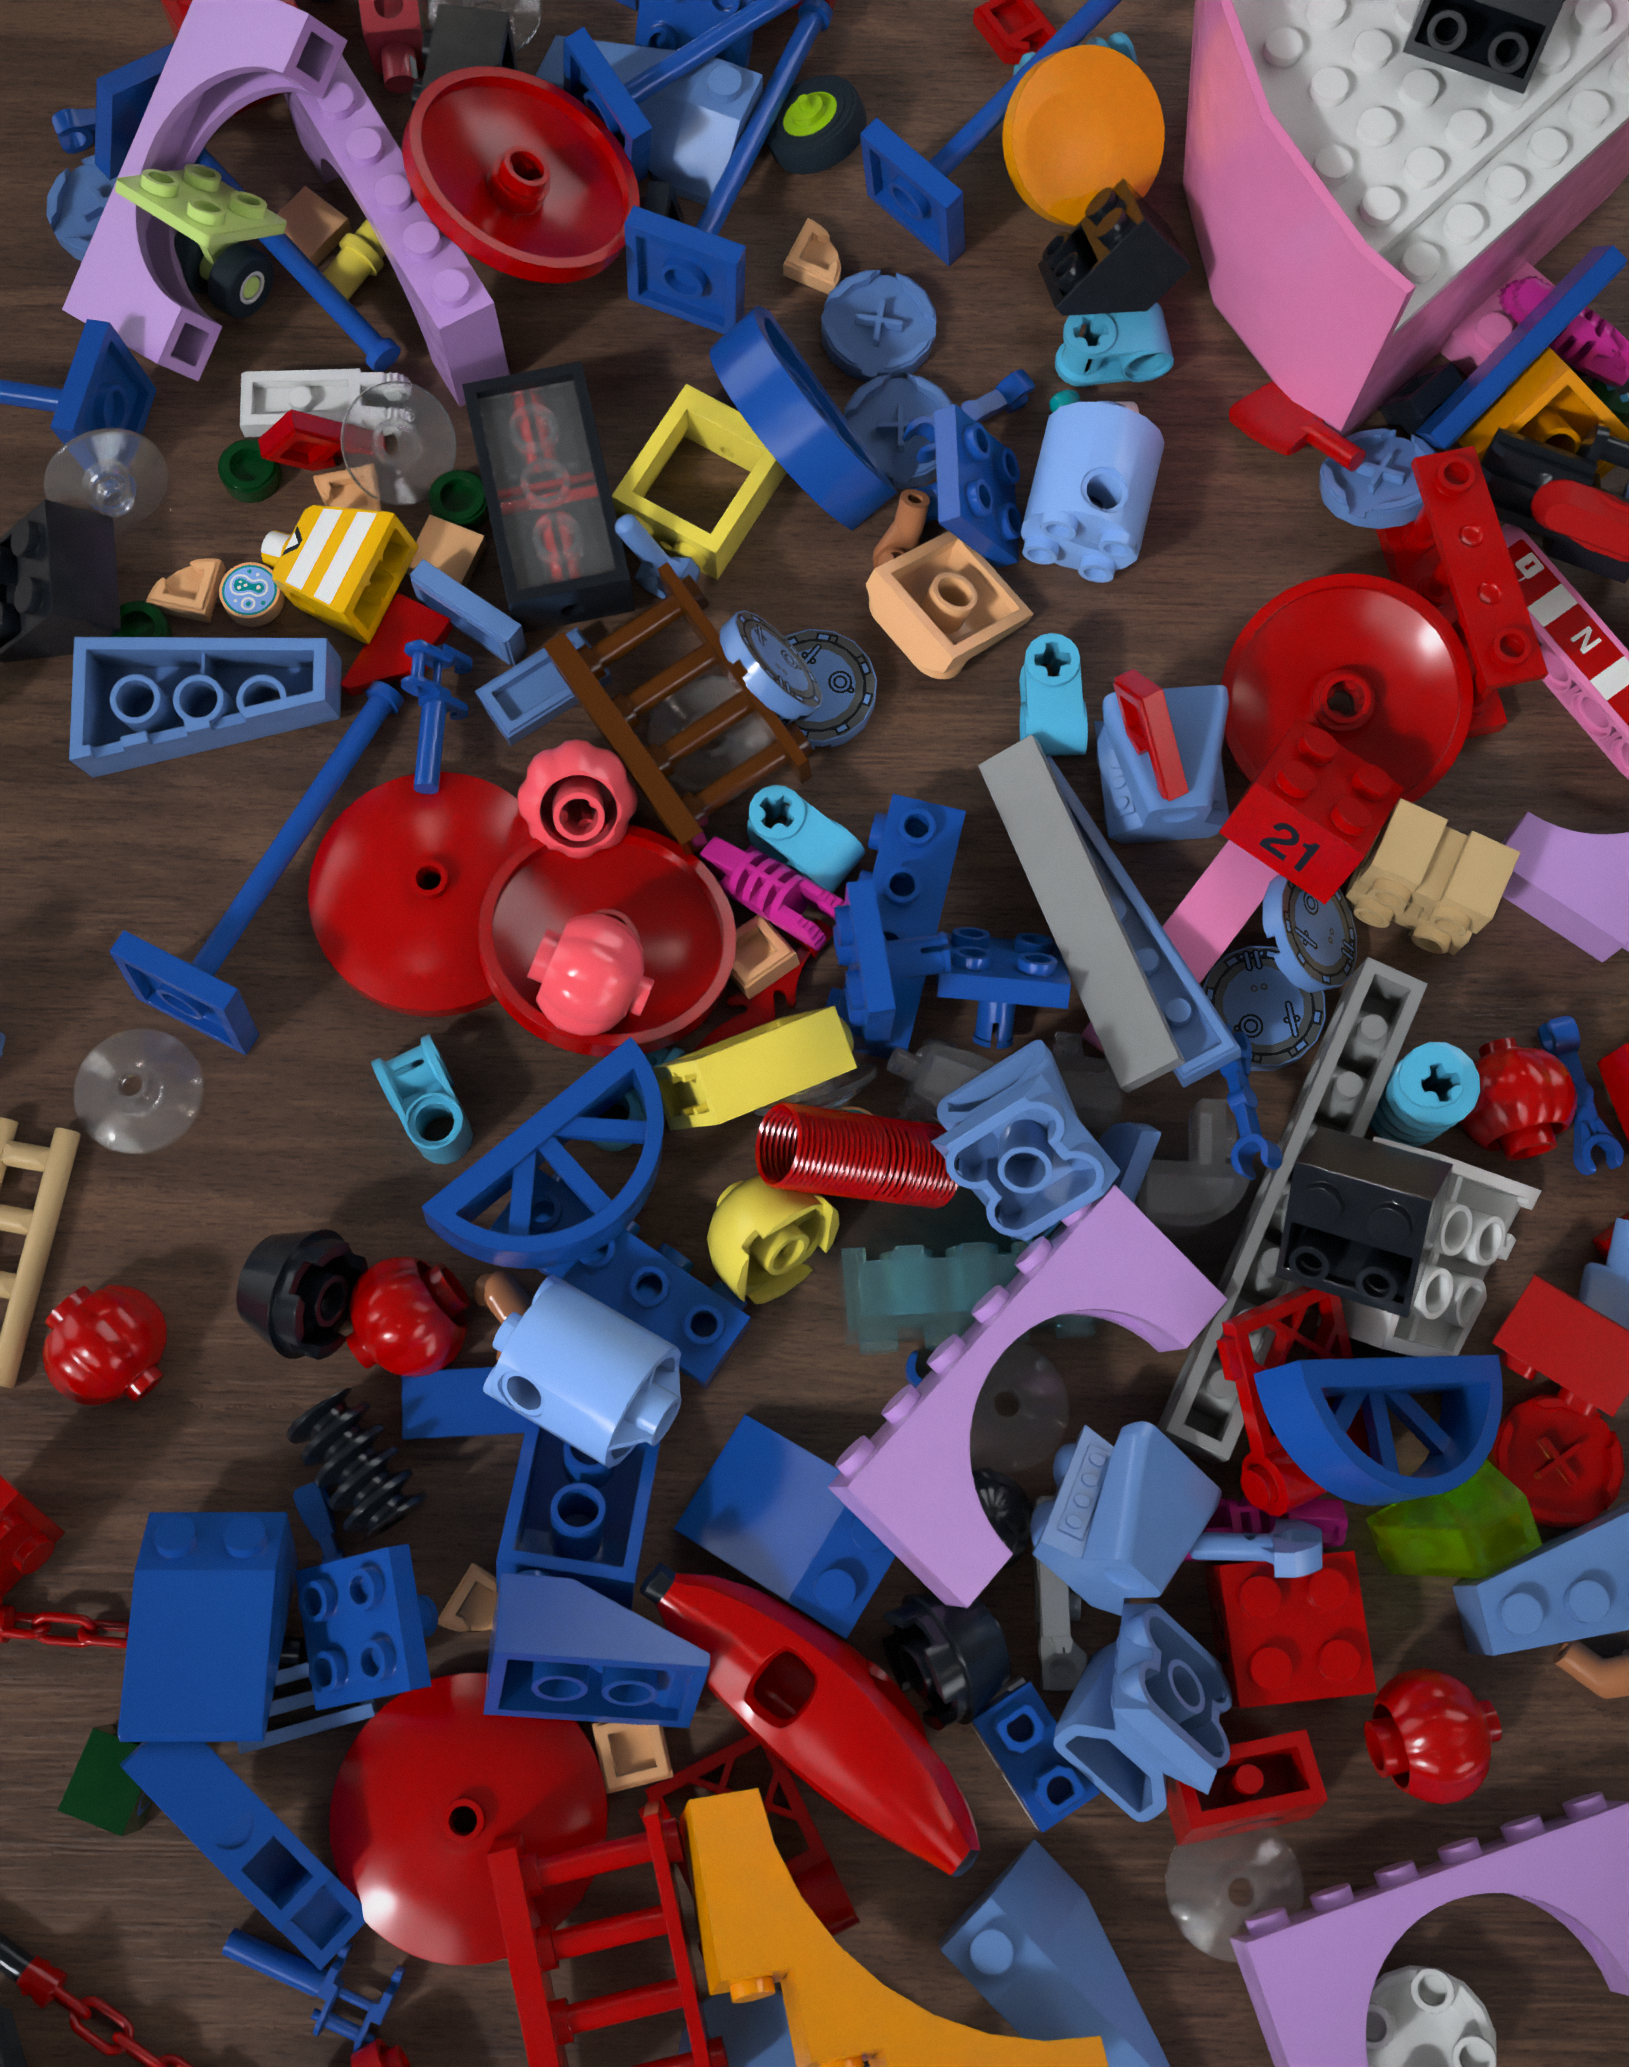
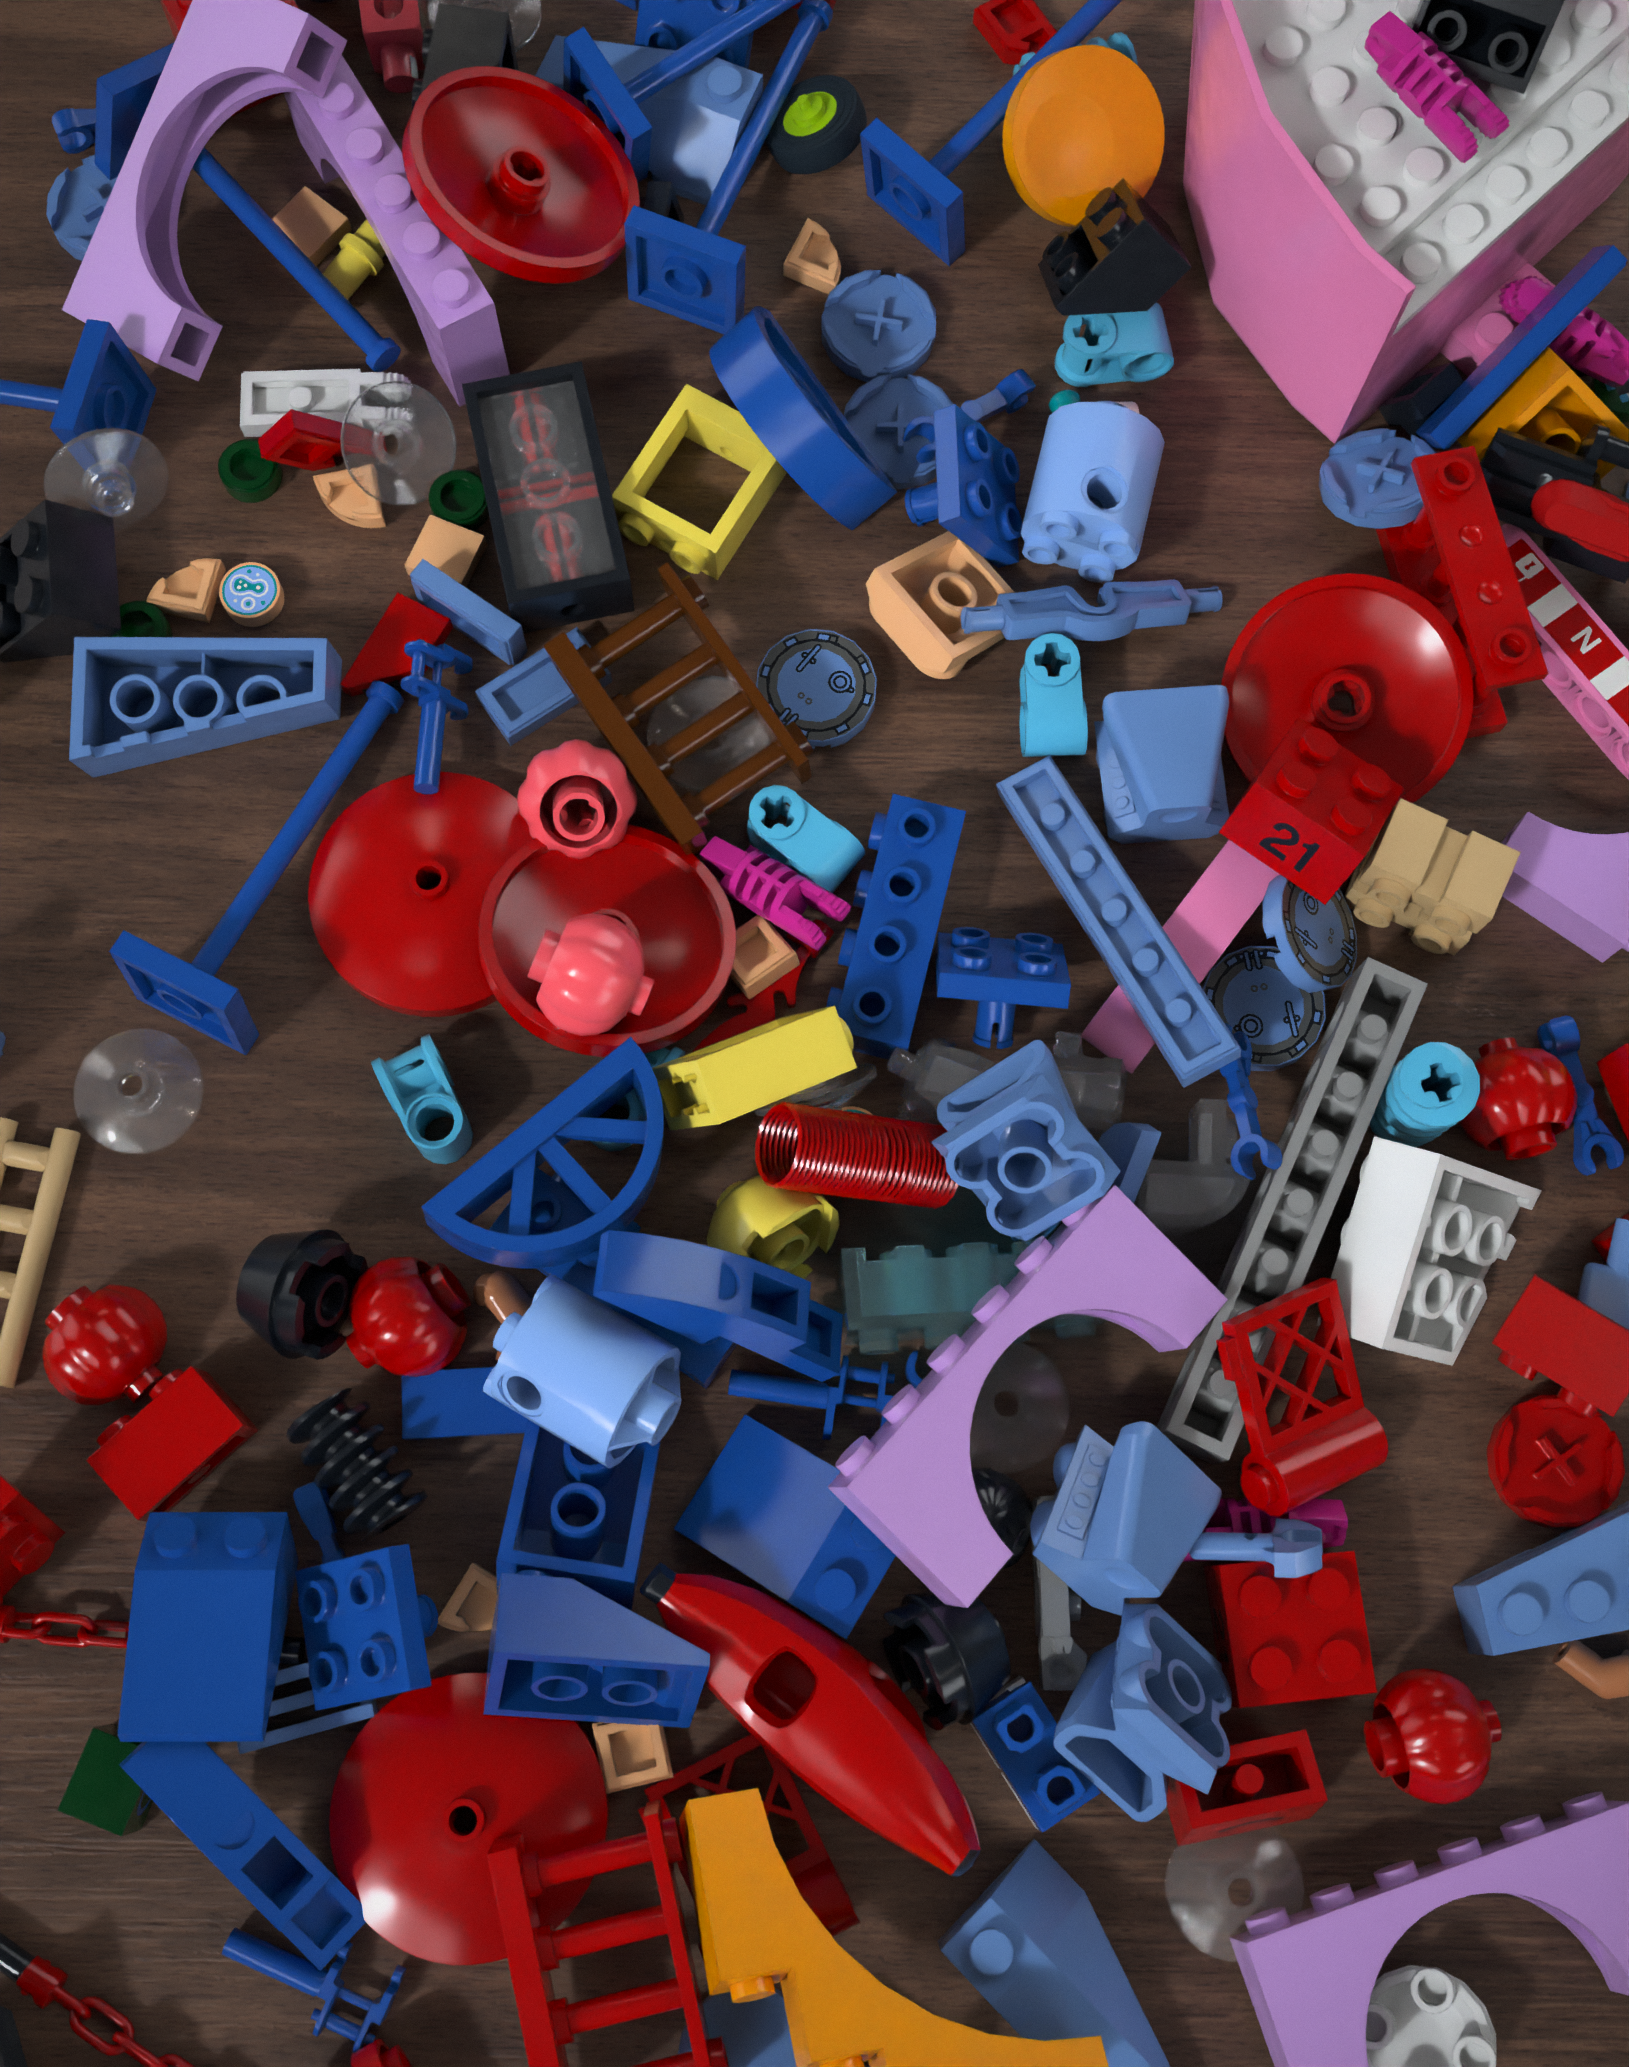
(170, 1442): none -> red brick
(210, 226): yellowish green plate -> none
(341, 565): yellow torso -> none
(651, 556): medium blue bar -> none
(722, 1294): none -> blue slope
(775, 667): medium blue tile -> none
(814, 1393): none -> blue piece
(878, 962): blue plate -> none
(906, 529): nougat arm -> none
(1064, 612): none -> medium blue piece
(1081, 915): light grey tile -> none
(1151, 730): red tile -> none
(1287, 427): red piece -> none
(1317, 1436): blue window -> none
(1362, 1220): black slope -> none
(1432, 86): none -> dark pink hinge
(1459, 1531): clear neon green slope -> none

